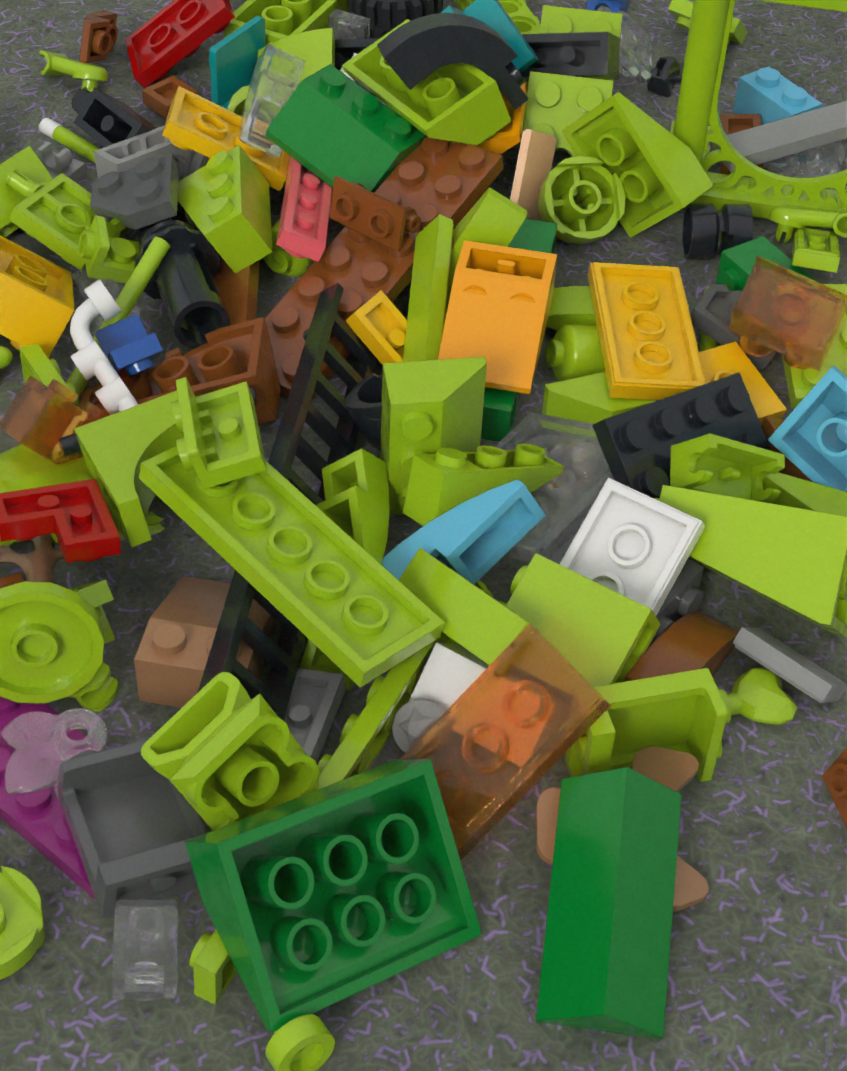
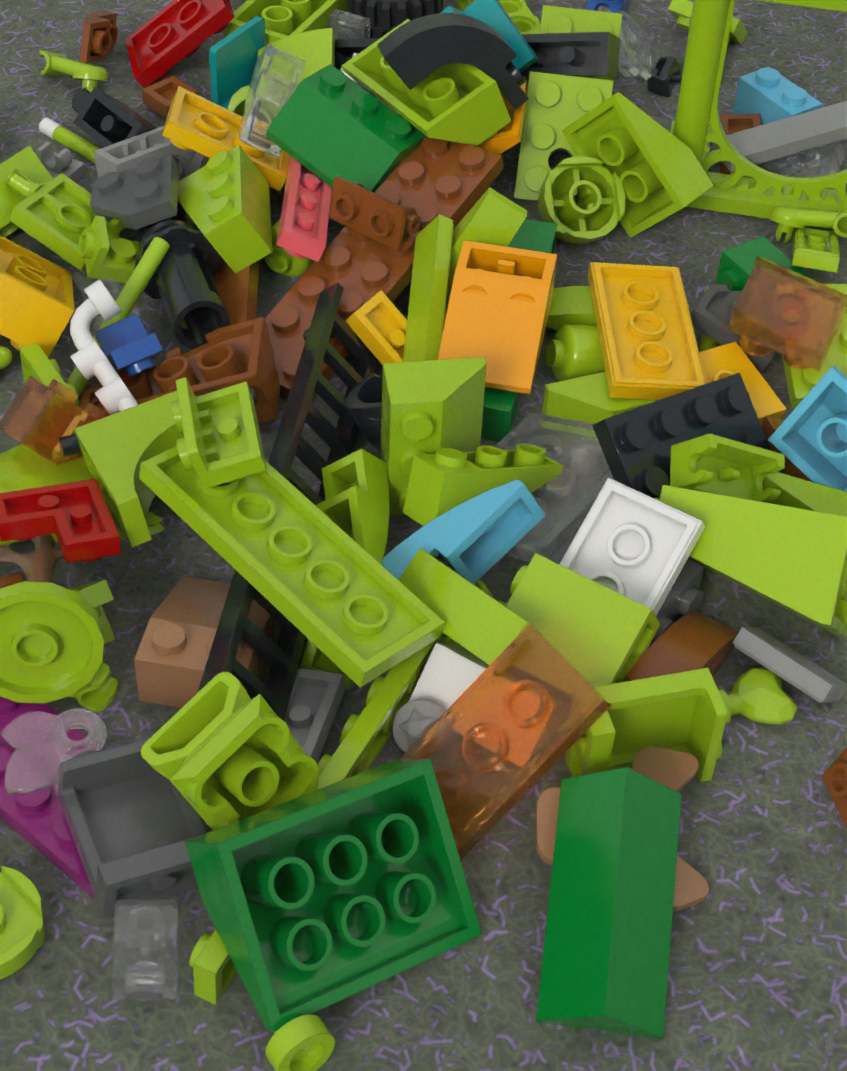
(532, 167): light nougat slope -> none
(713, 230): black wheel -> none

